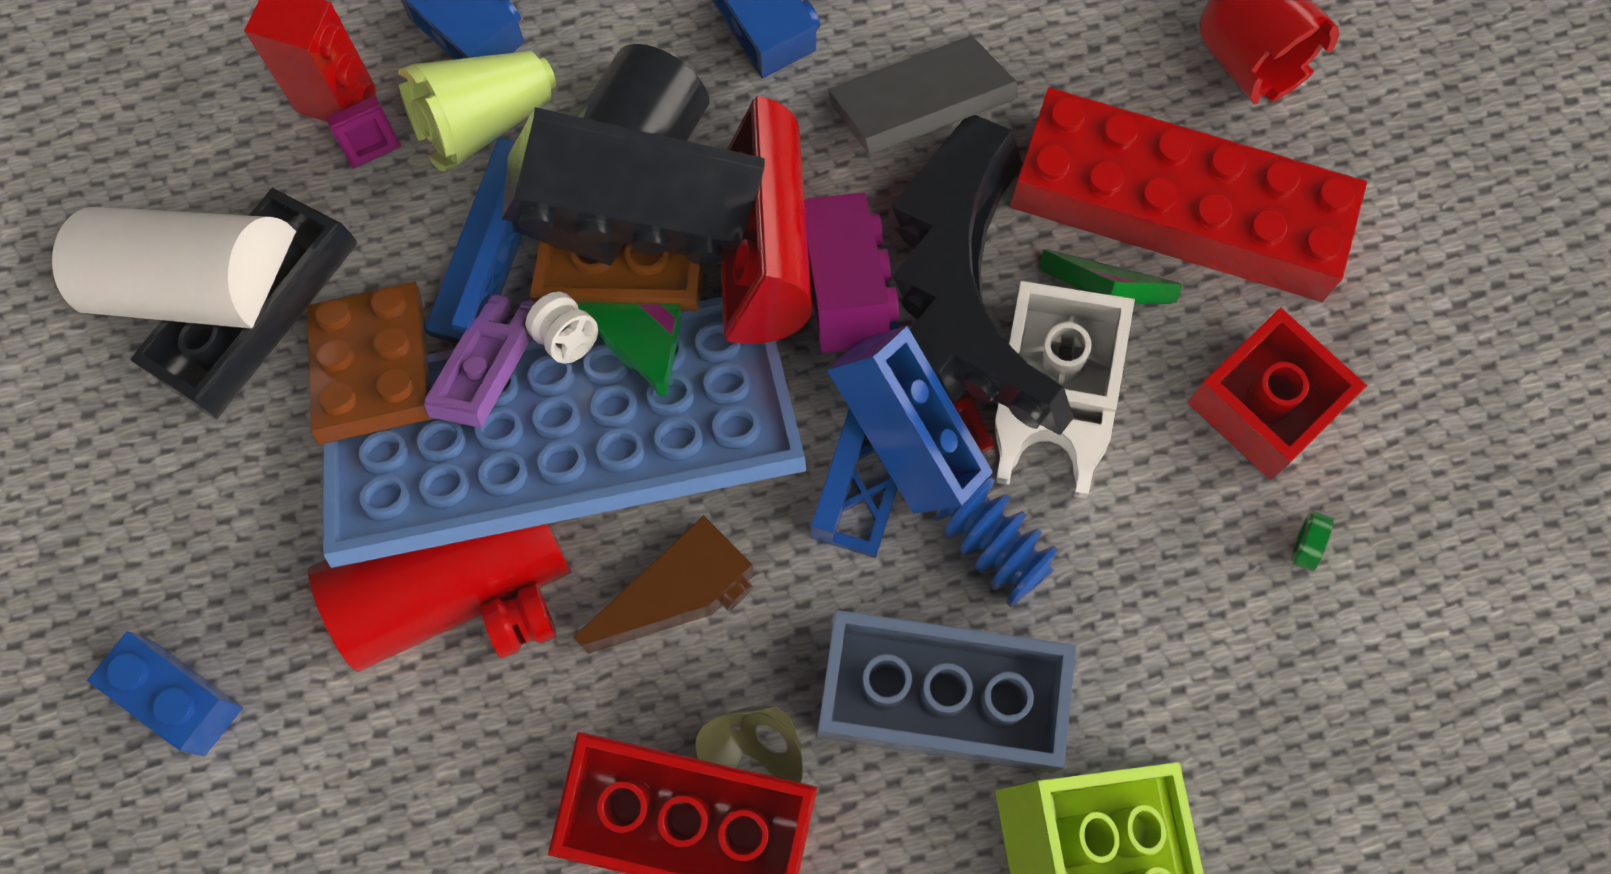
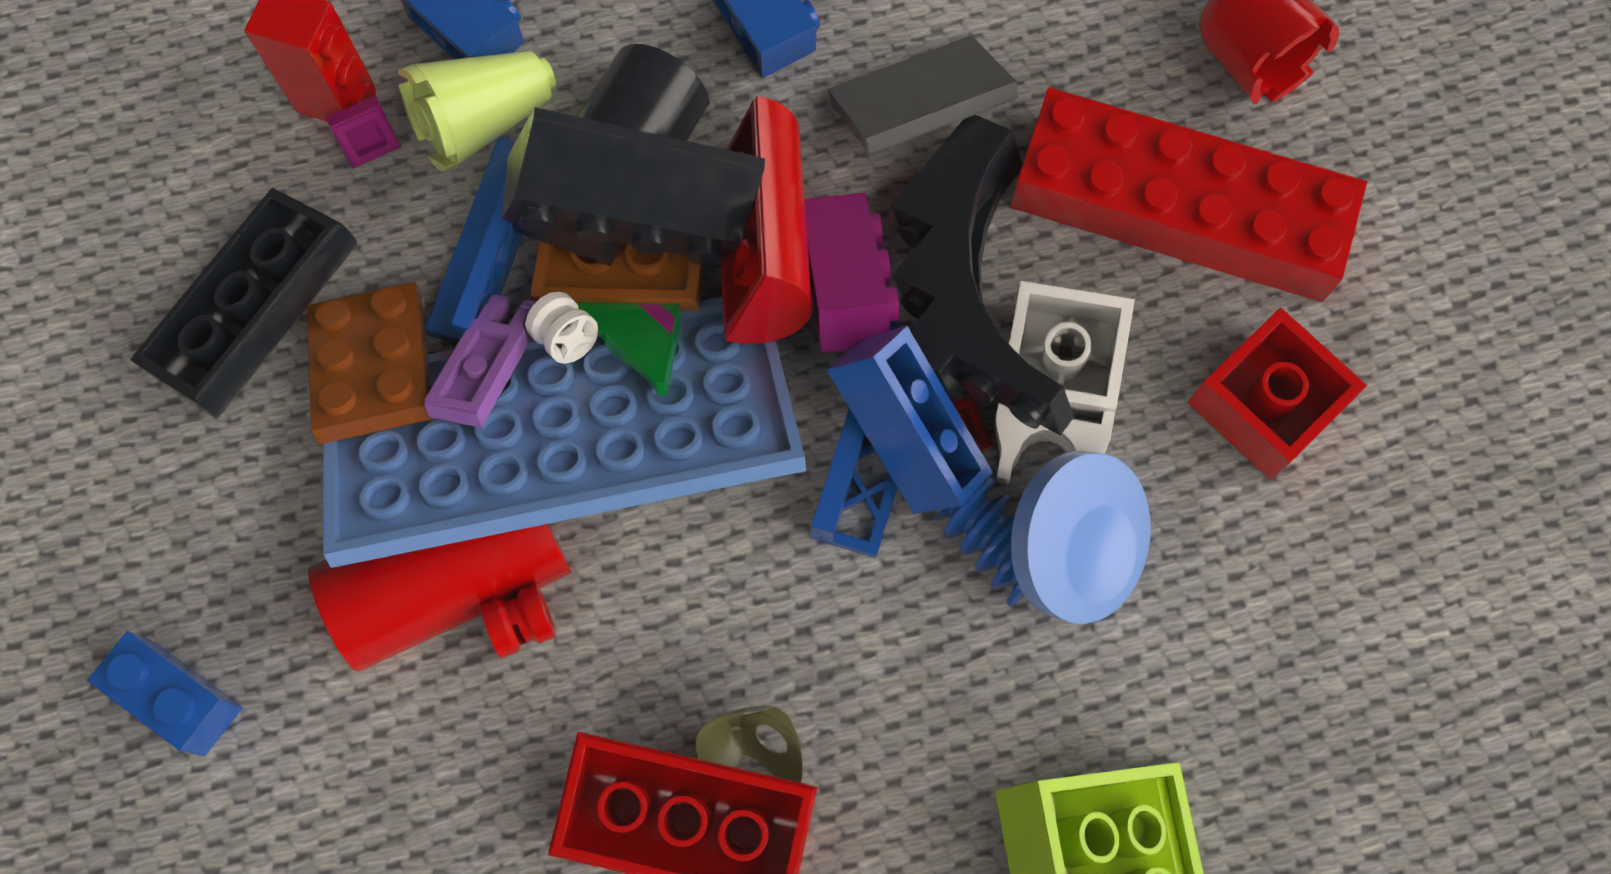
(169, 264): white brick -> none
(679, 587): reddish brown slope -> none
(948, 692): sand blue brick -> none
(1080, 536): none -> medium blue piece
(1109, 279): green tile -> none
(1312, 540): green tile -> none

